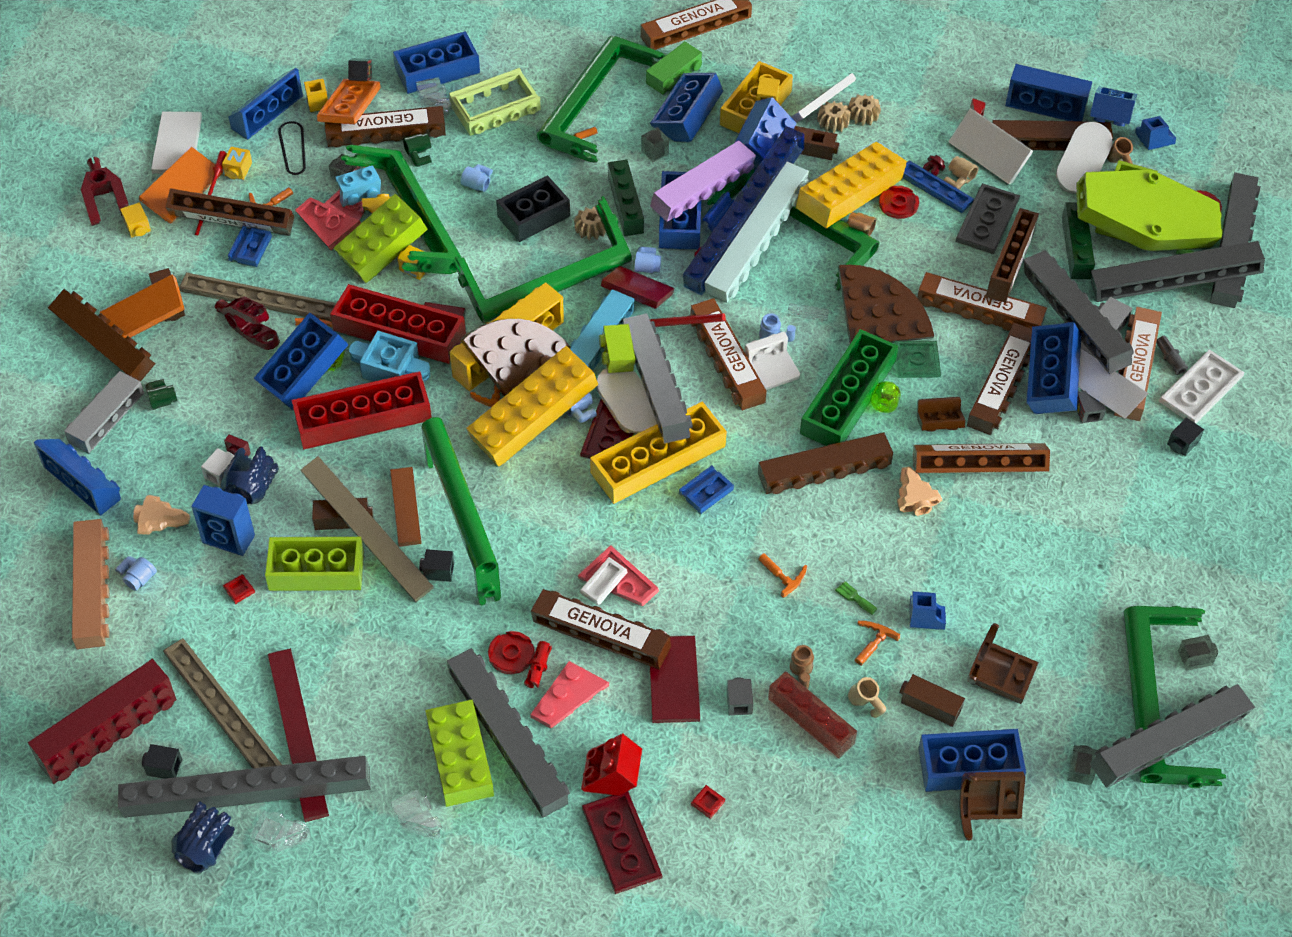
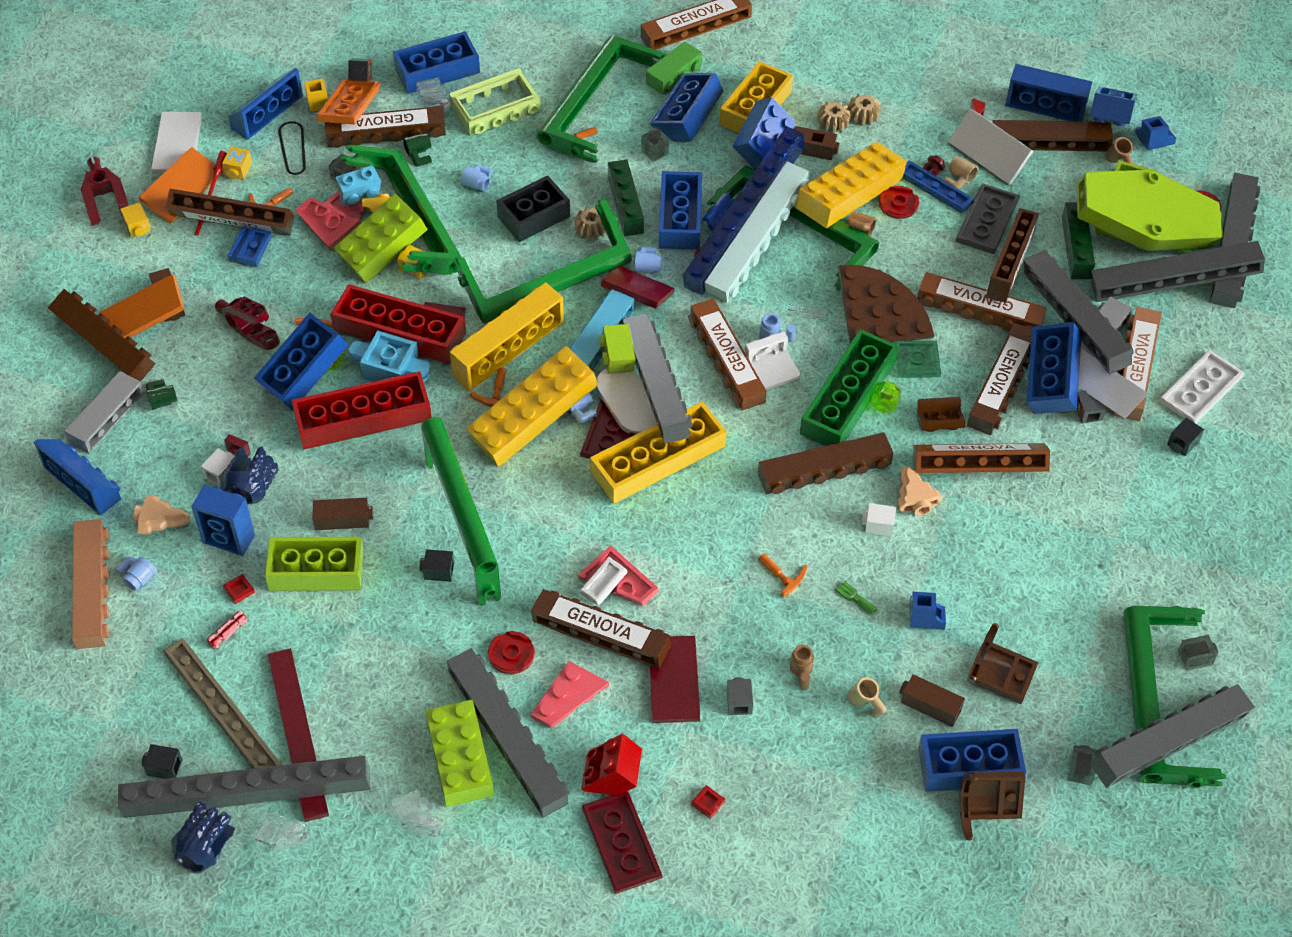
(103, 721): dark red brick -> none
(226, 630): none -> axle
(271, 299): dark tan tile -> none
(366, 527): dark tan tile -> none
(405, 506): dark orange tile -> none
(512, 349): plate -> none
(538, 664): red pin -> none
(686, 320): red bar -> none
(703, 181): lavender brick -> none
(706, 489): blue plate -> none
(768, 88): yellow brick -> none
(812, 714): clear red brick -> none
(823, 98): white tile -> none
(872, 646): orange piece -> none
(879, 519): none -> white brick
(1083, 154): white tile -> none
(1171, 355): dark grey axle -> none

